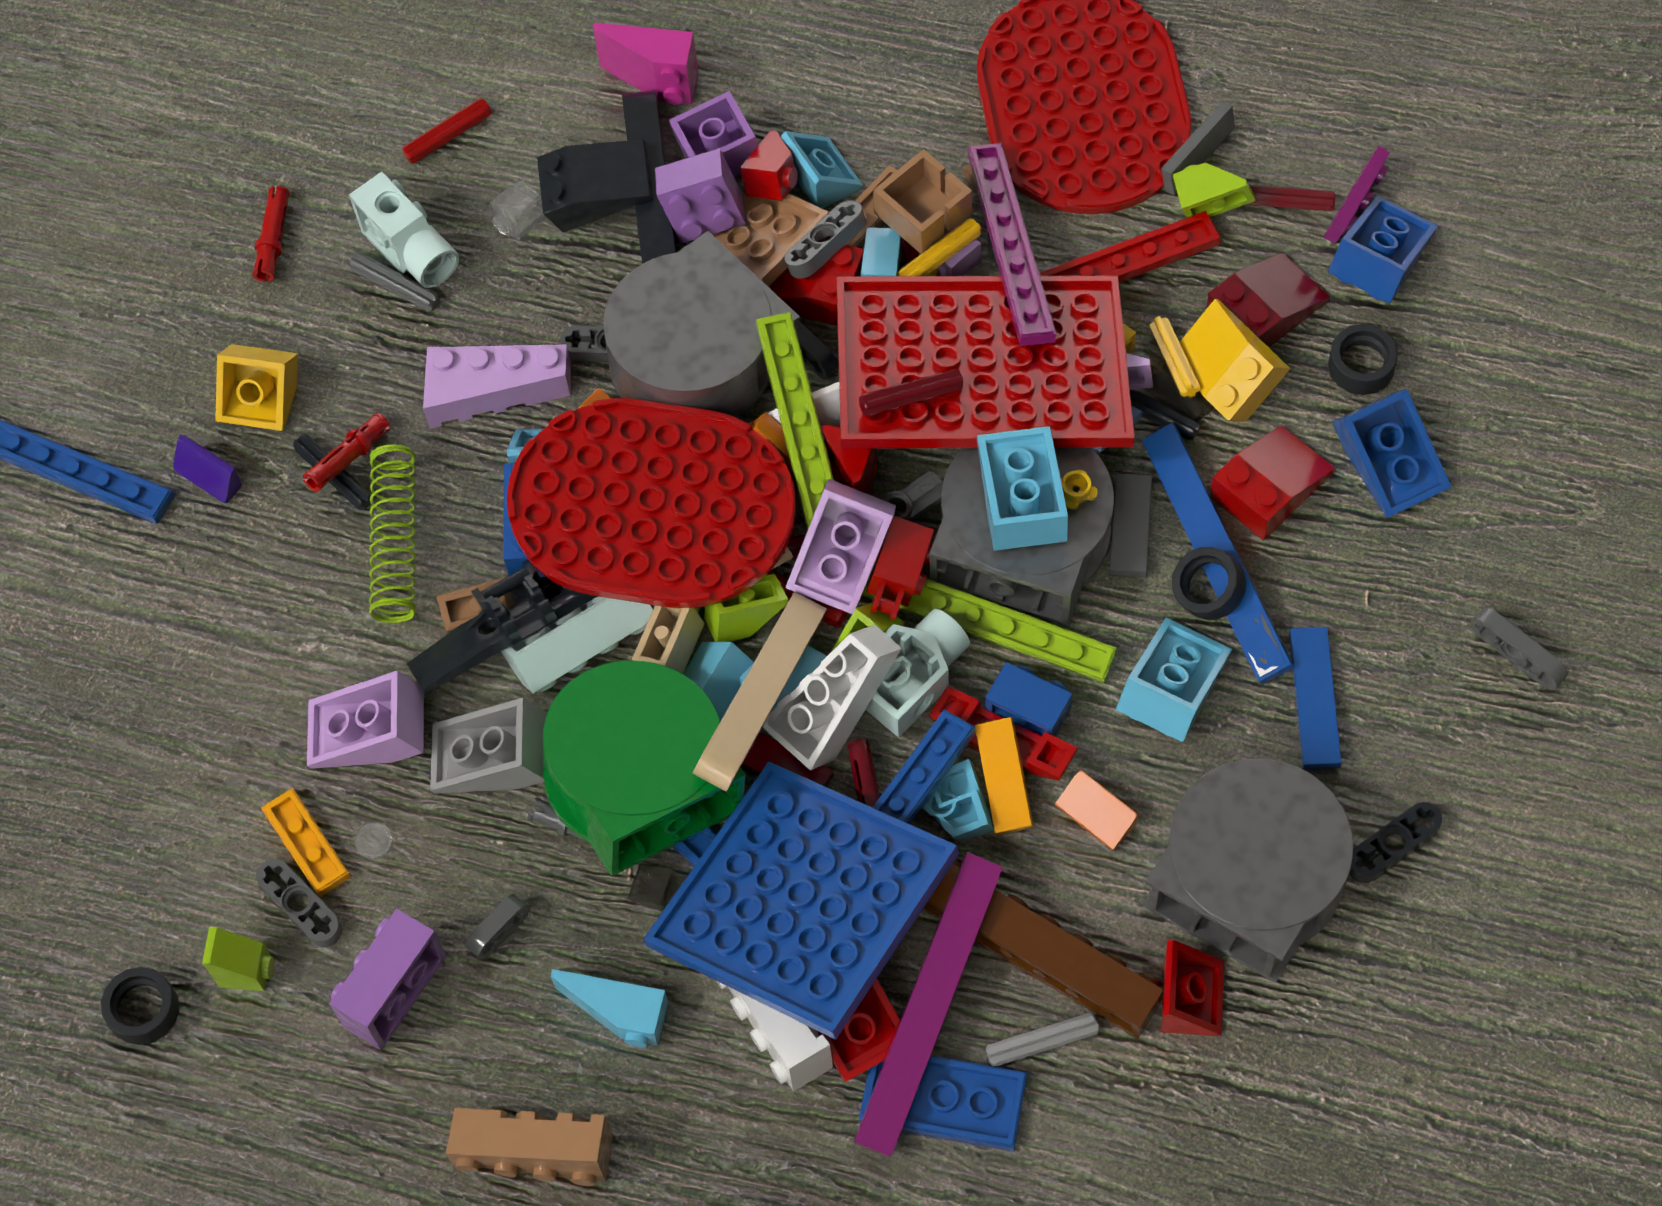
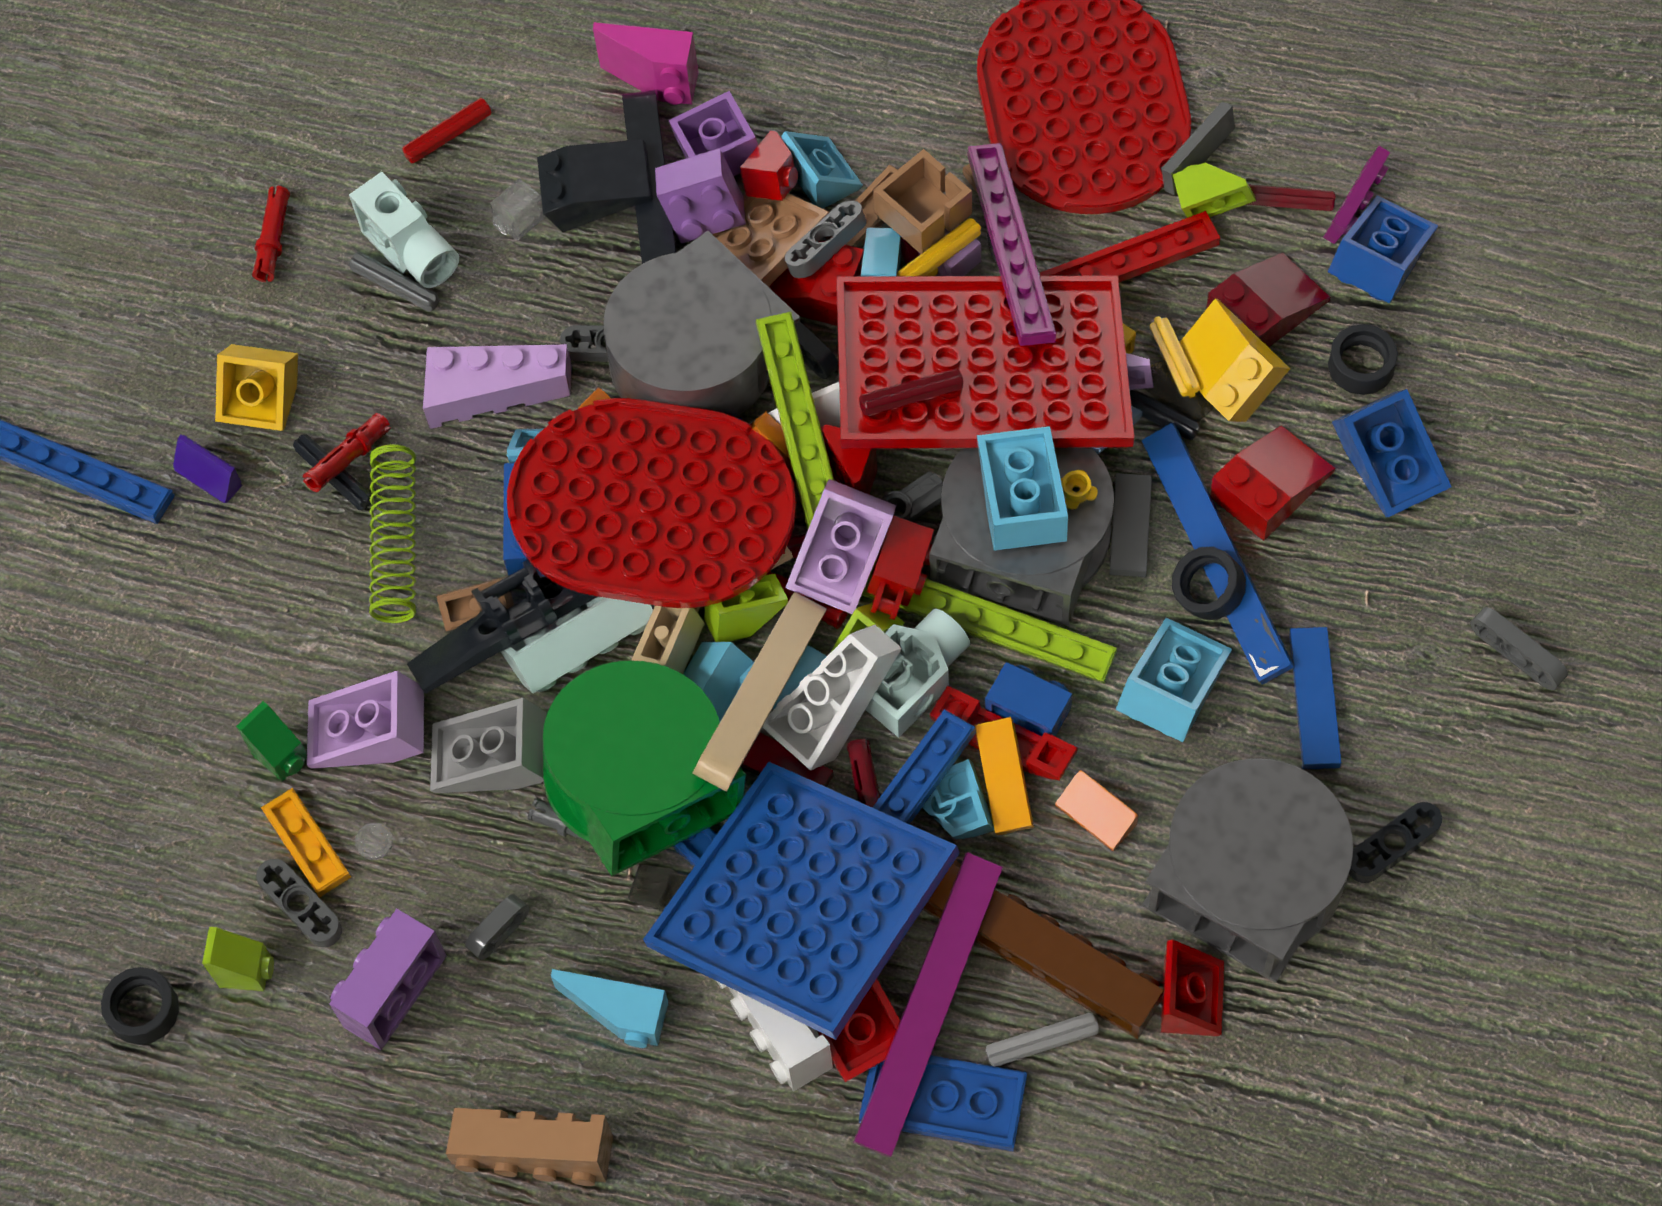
(272, 742): none -> green slope

